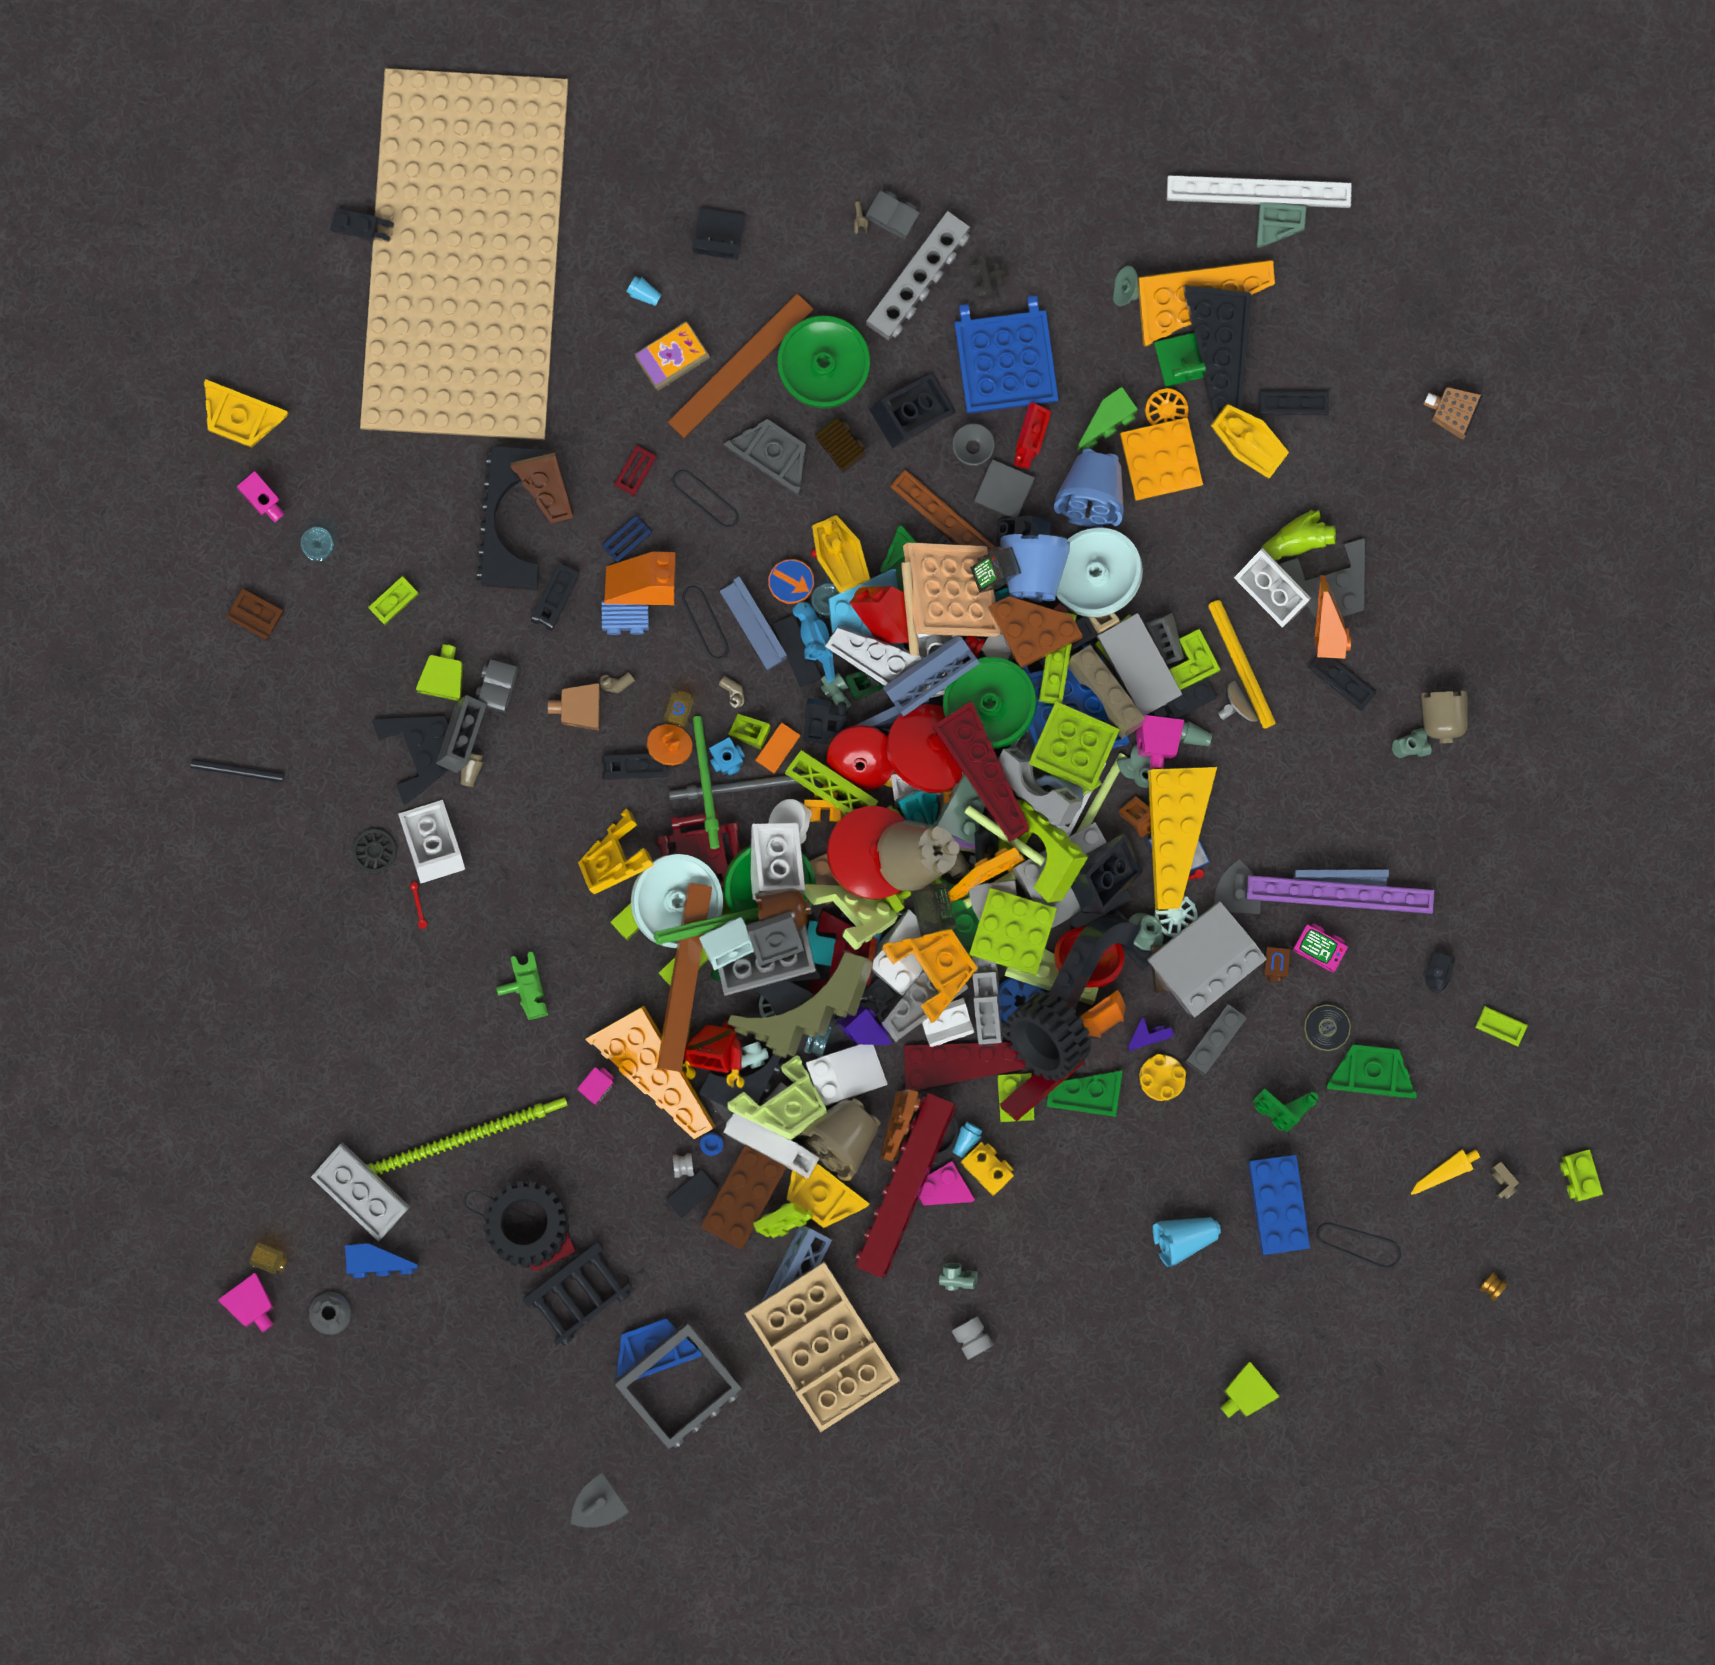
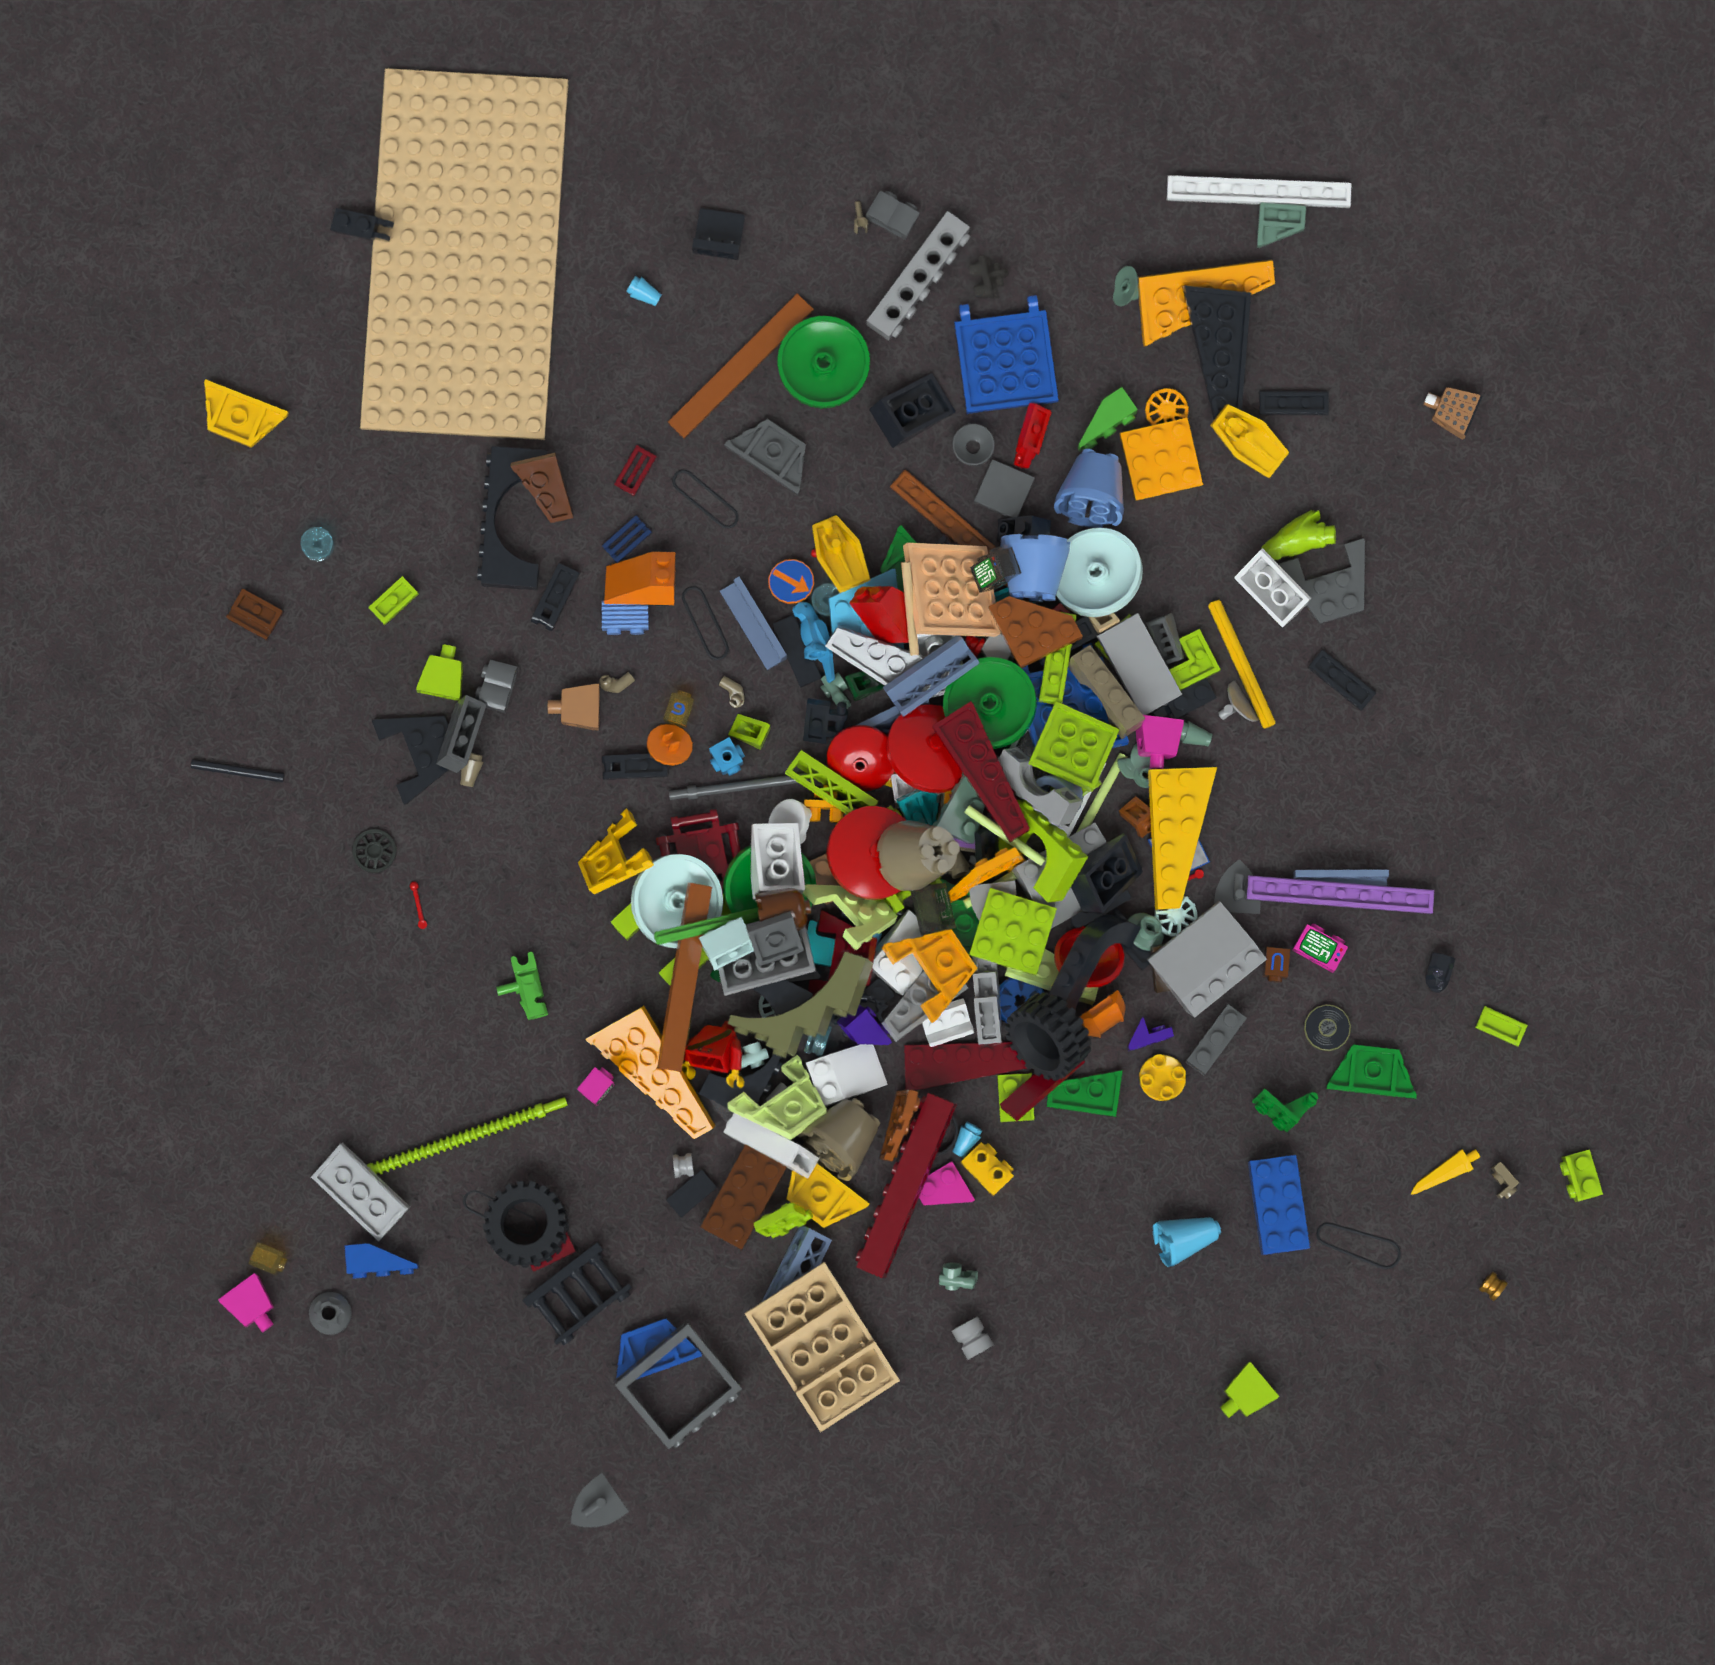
(253, 488): dark pink torso -> none
(431, 841): white slope -> none
(672, 356): piece -> none
(711, 822): bright green bar -> none
(711, 1143): blue plate -> none
(777, 748): orange tile -> none
(840, 444): dark brown brick -> none
(1179, 360): green plate -> none
(1330, 631): orange slope -> none
(1412, 744): sand green plate -> none
(1445, 715): dark tan cylinder -> none

